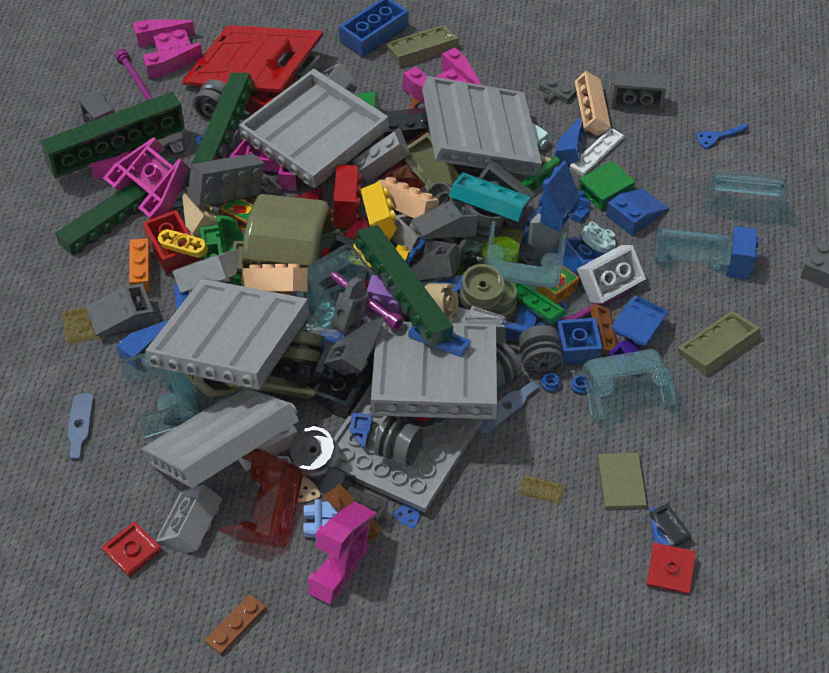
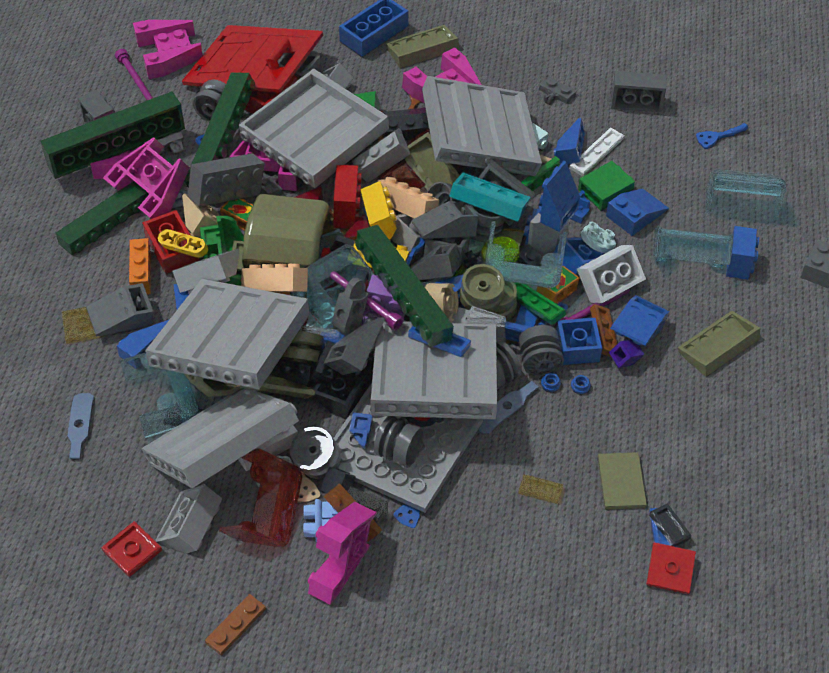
(592, 104): light nougat brick -> none
(600, 372): clear light blue windscreen -> none

